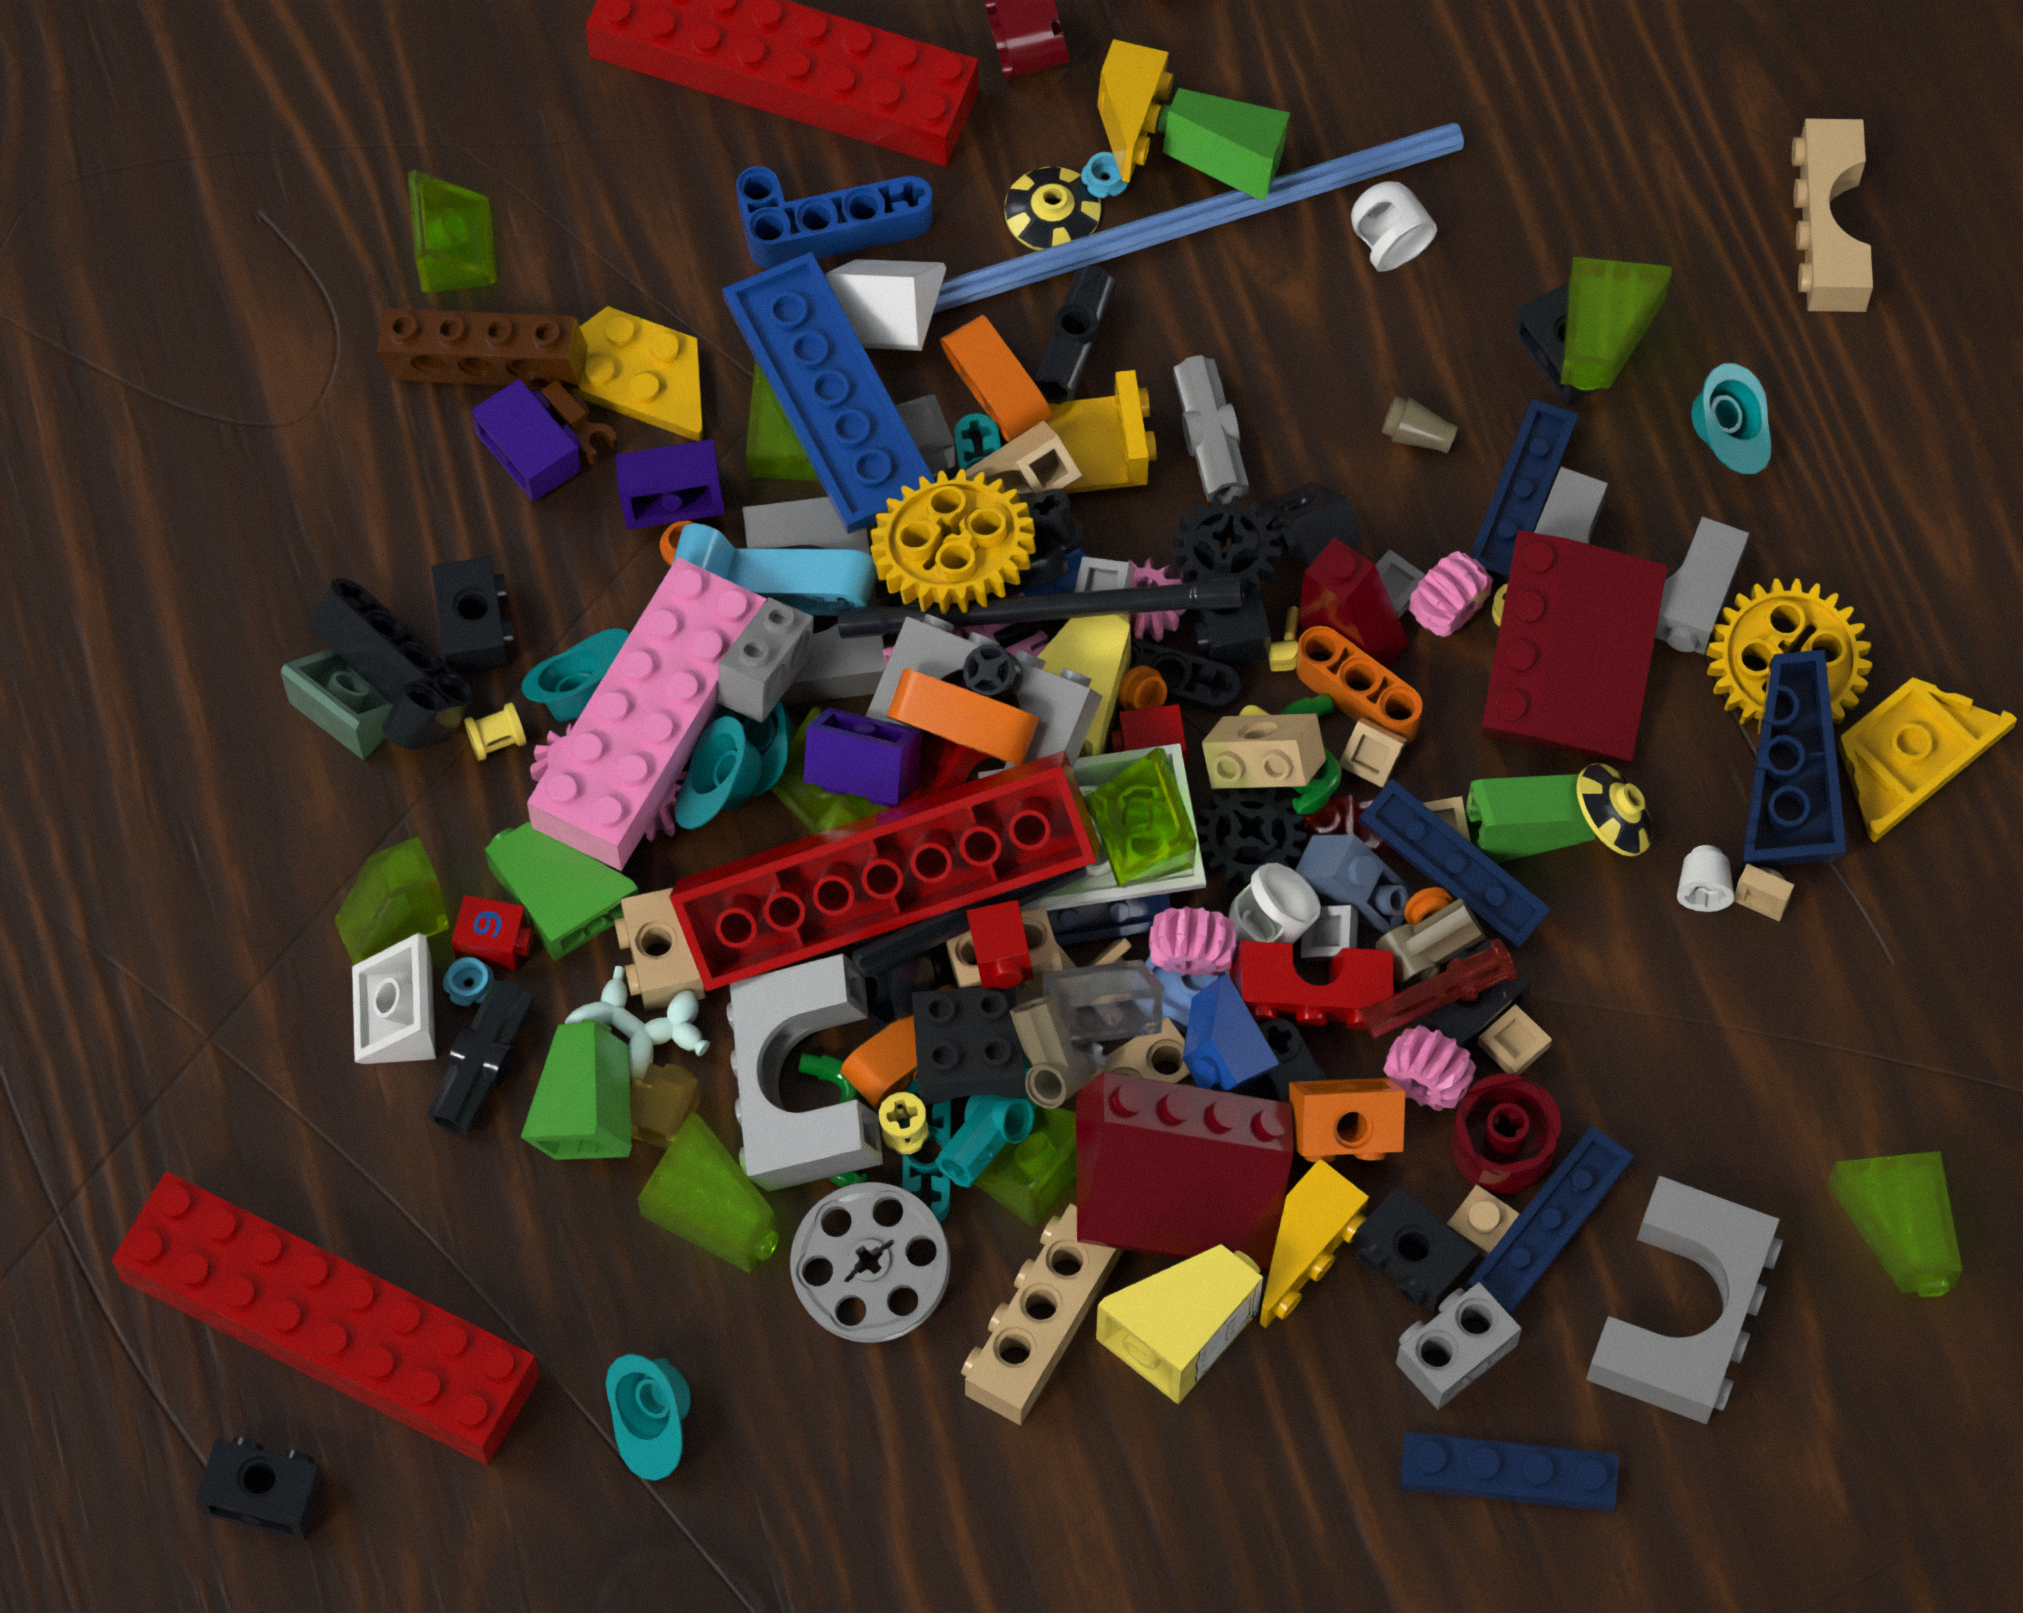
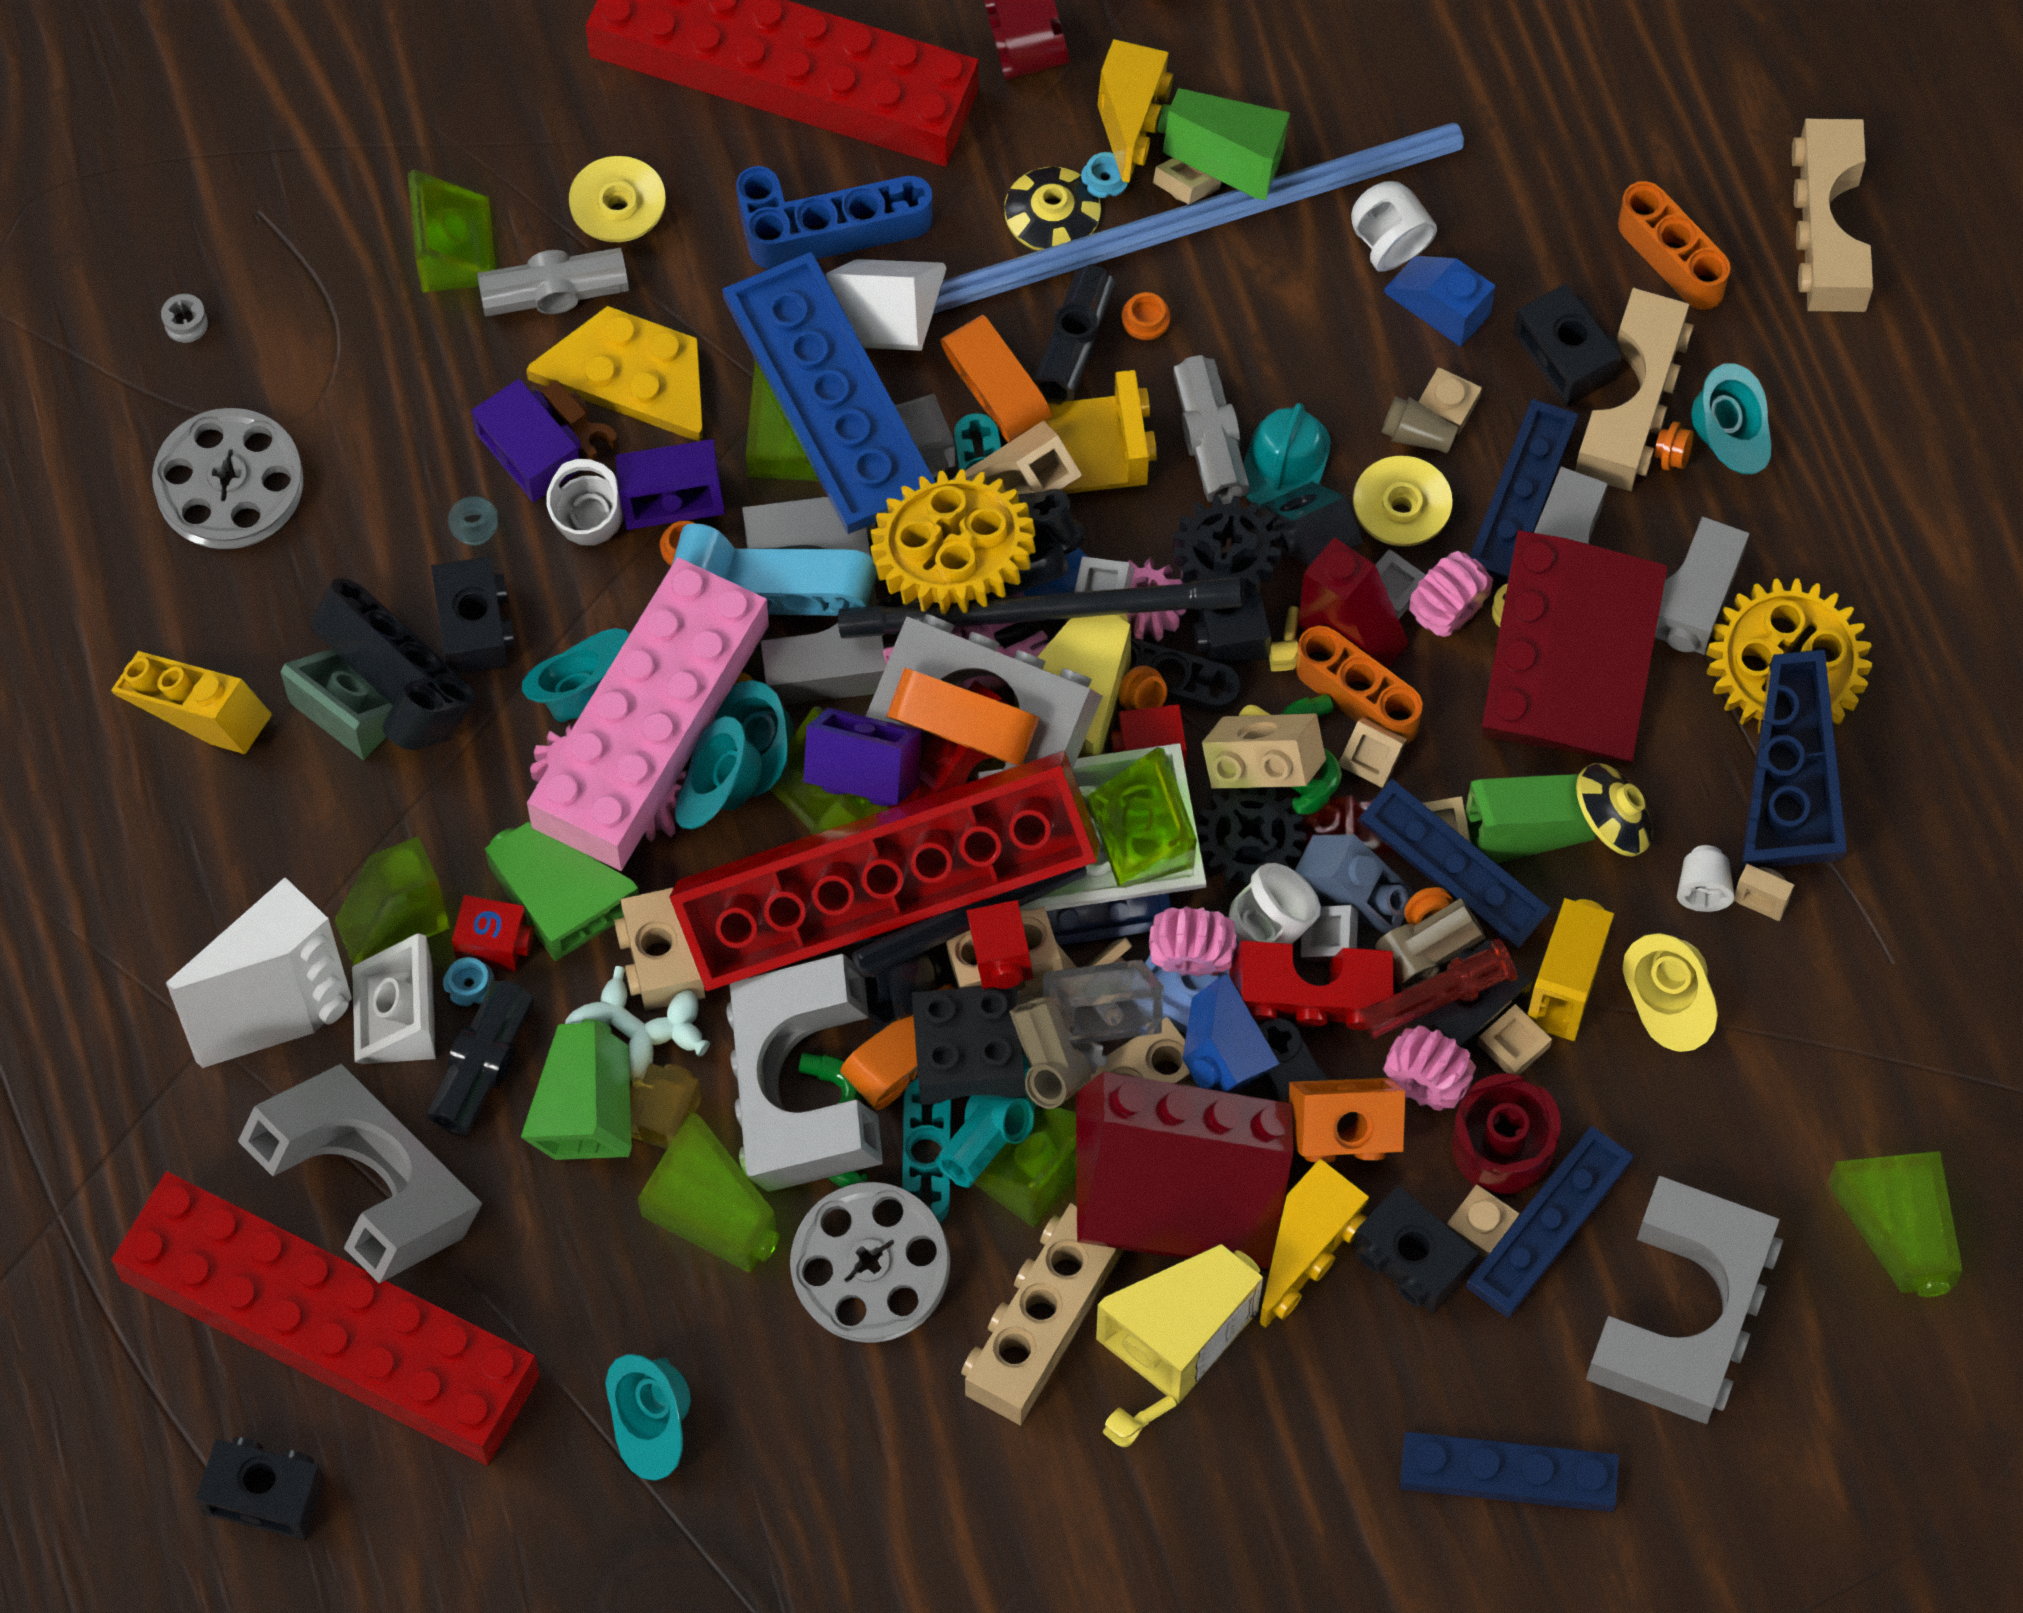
(190, 330): none -> light grey bush
(195, 700): none -> yellow slope
(212, 464): none -> light grey wedge
(262, 980): none -> white slope
(343, 1118): none -> light grey arch
(476, 532): none -> clear light blue plate
(482, 347): reddish brown brick -> none
(495, 731): light yellow bush -> none
(553, 282): none -> light grey piece
(586, 502): none -> white helmet
(615, 182): none -> light yellow dish
(765, 659): light grey brick -> none
(916, 1114): light yellow bush -> none
(984, 665): black wheel -> none
(1124, 1428): none -> light yellow hand
(1145, 316): none -> orange plate
(1184, 181): none -> tan plate
(1285, 454): none -> teal piece
(1404, 482): none -> light yellow dish
(1444, 295): none -> blue slope
(1451, 397): none -> tan plate
(1467, 1352): light grey brick -> none
(1570, 967): none -> yellow slope
(1607, 316): clear neon green slope -> none
(1617, 437): none -> tan arch
(1671, 991): none -> light yellow piece
(1674, 446): none -> orange plate
(1675, 265): none -> orange beam
(1913, 749): yellow wing -> none

